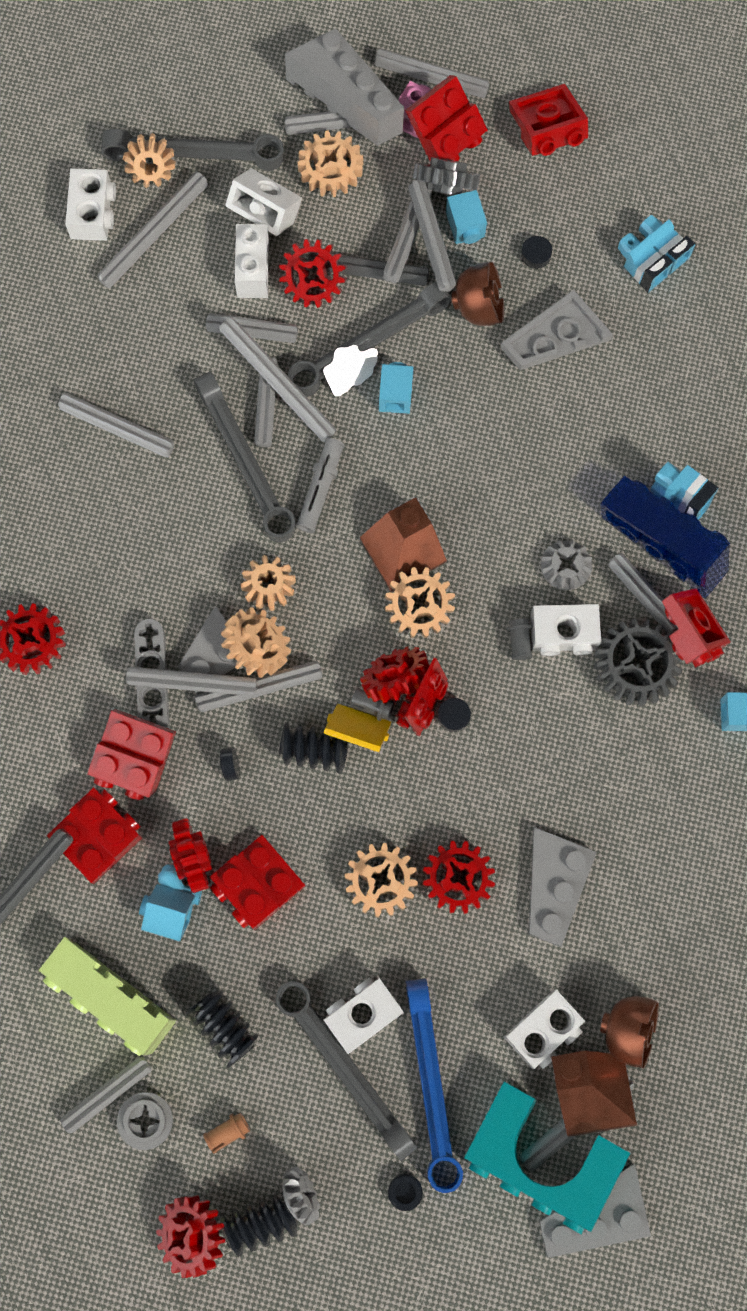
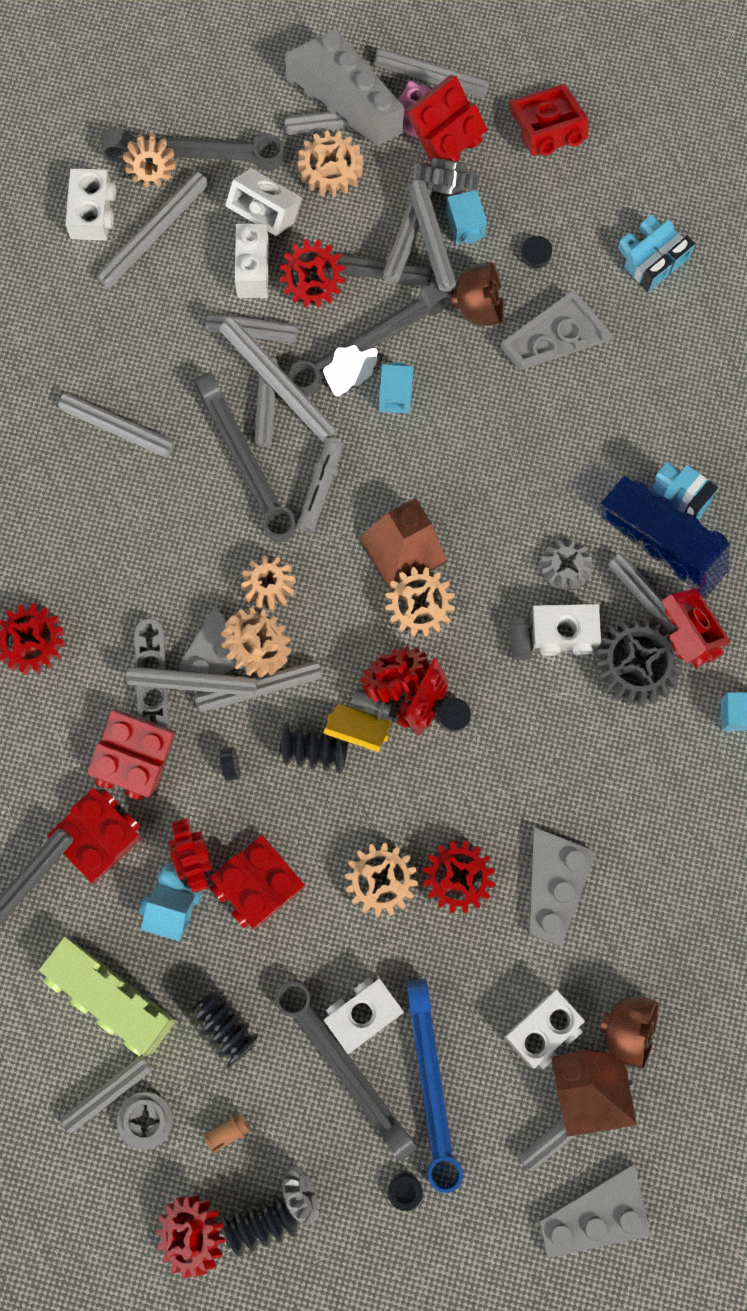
(496, 1154): teal arch -> none

